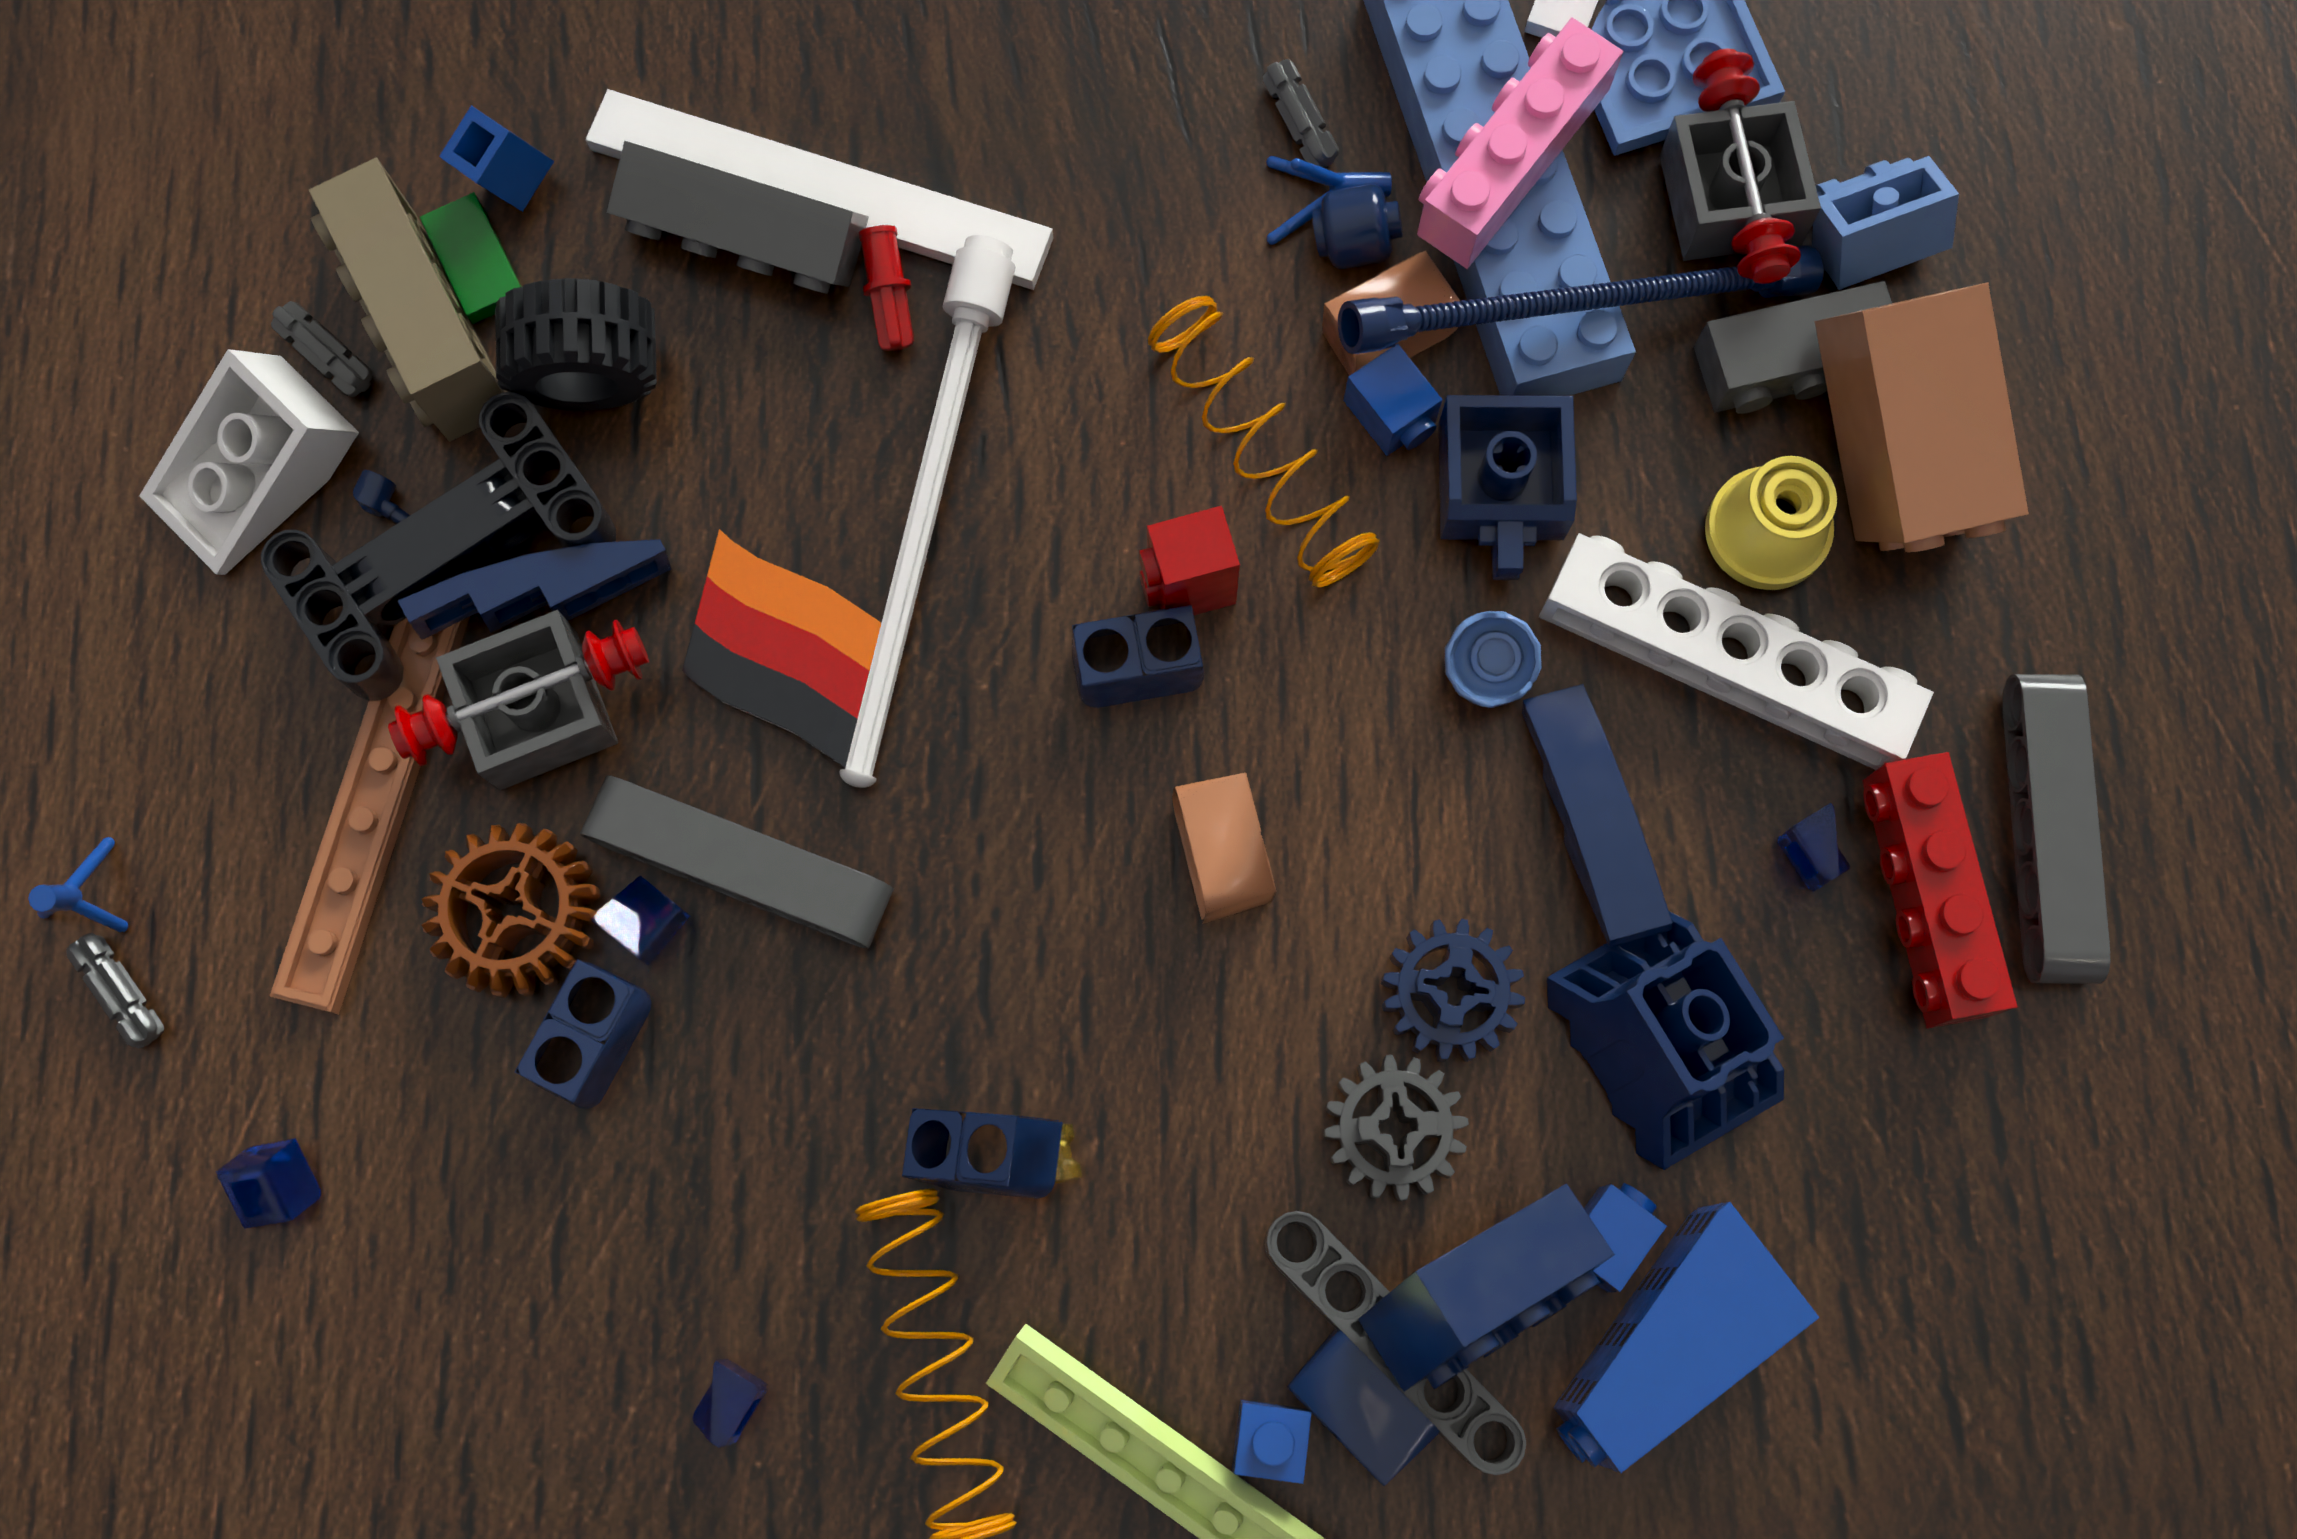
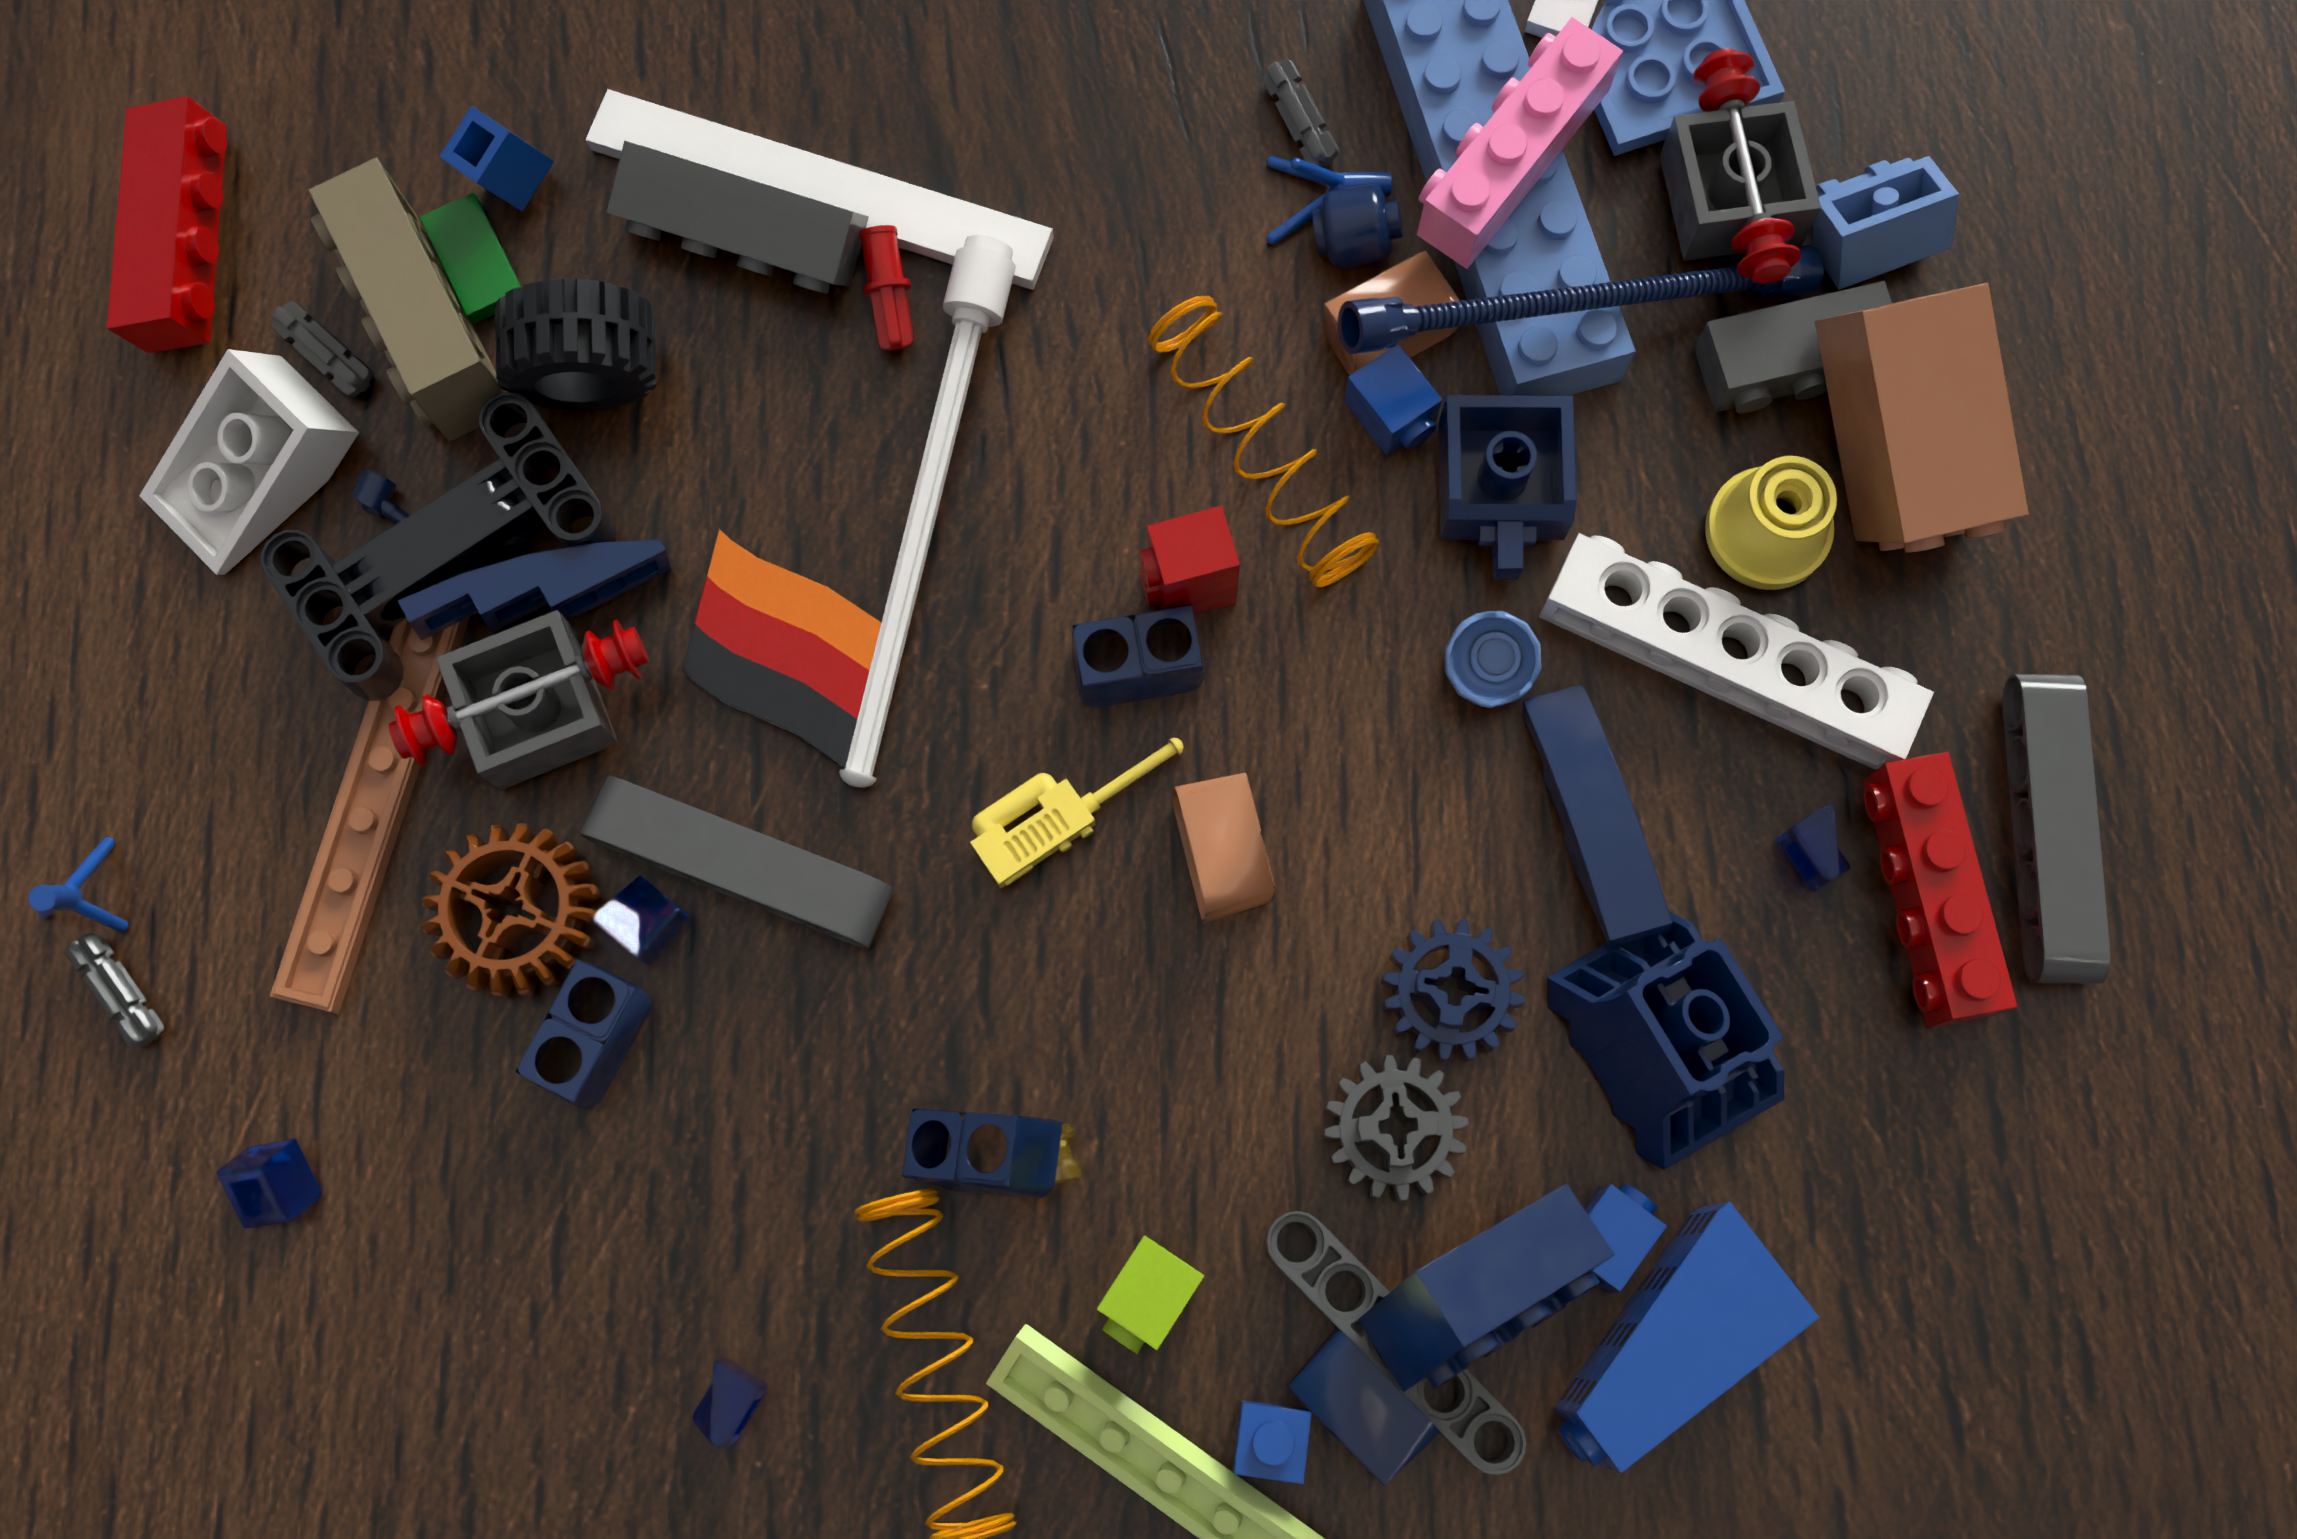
(167, 225): none -> red brick
(1054, 827): none -> light yellow piece
(1148, 1296): none -> lime arch

